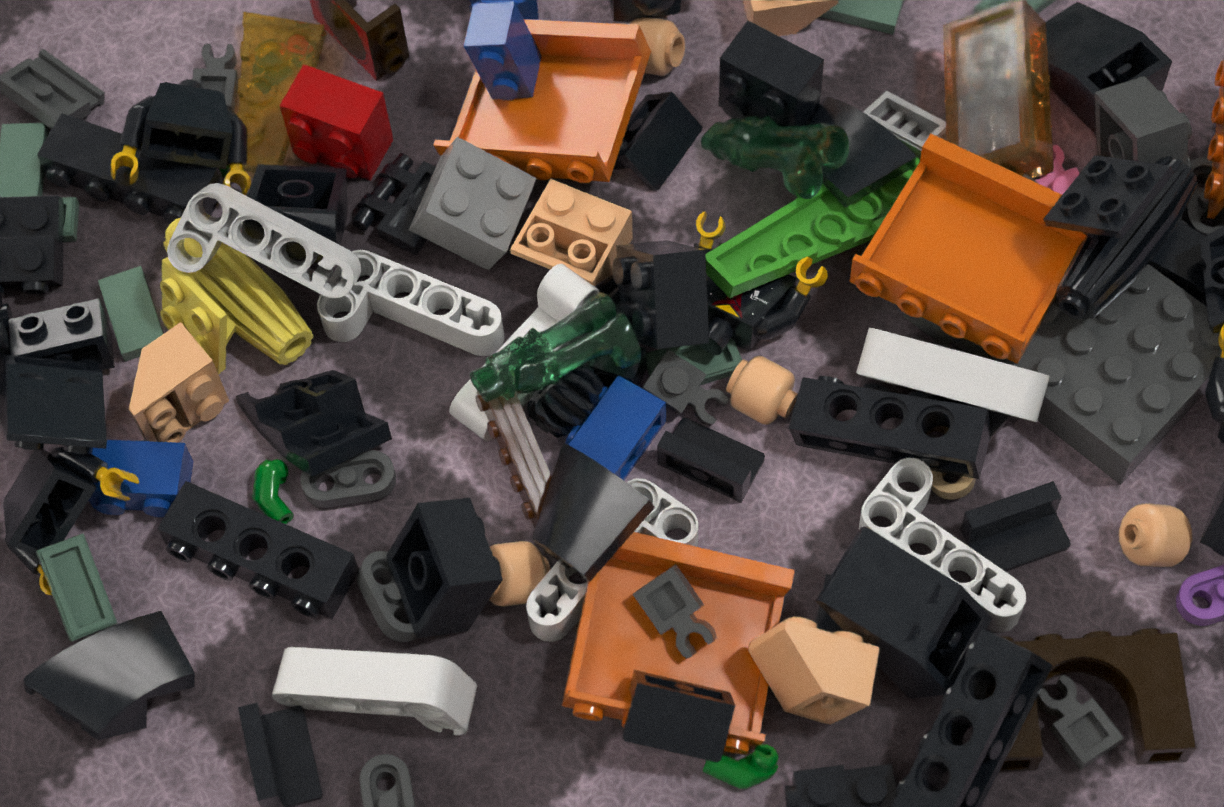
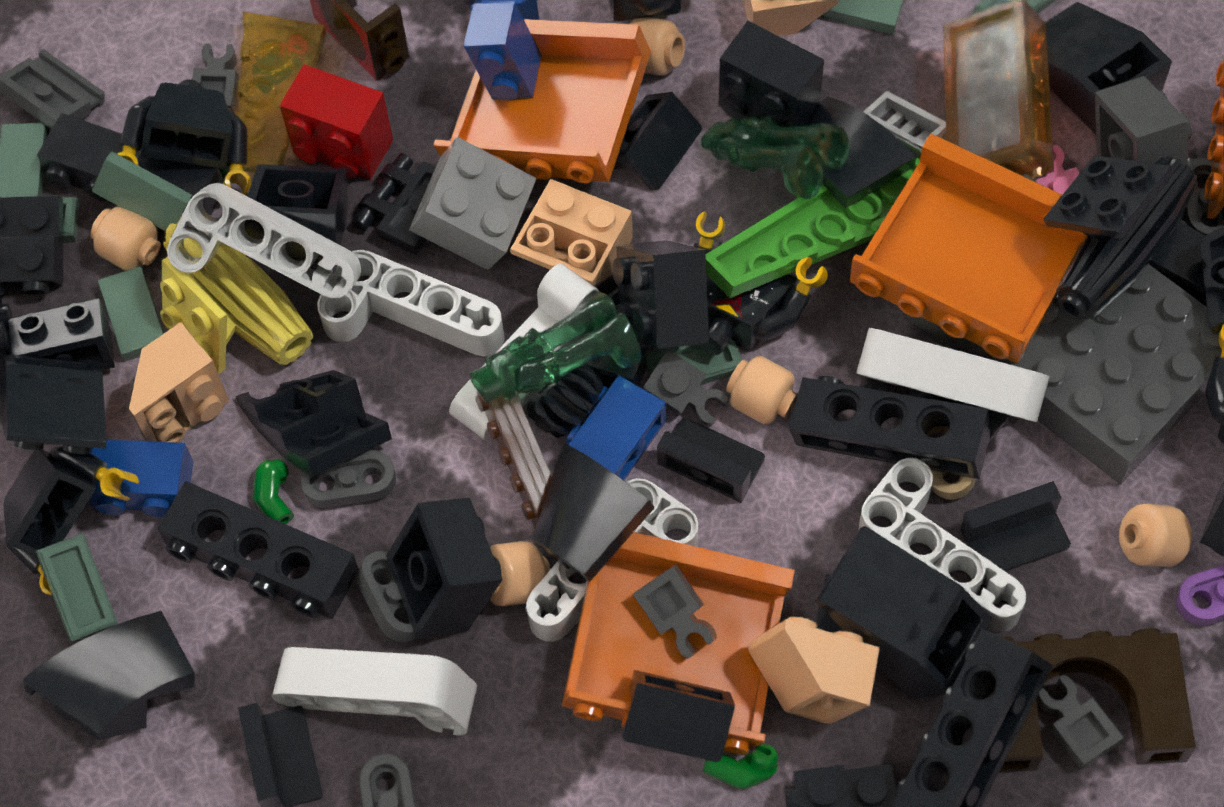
(125, 238): none -> light nougat head
(140, 191): none -> sand green tile

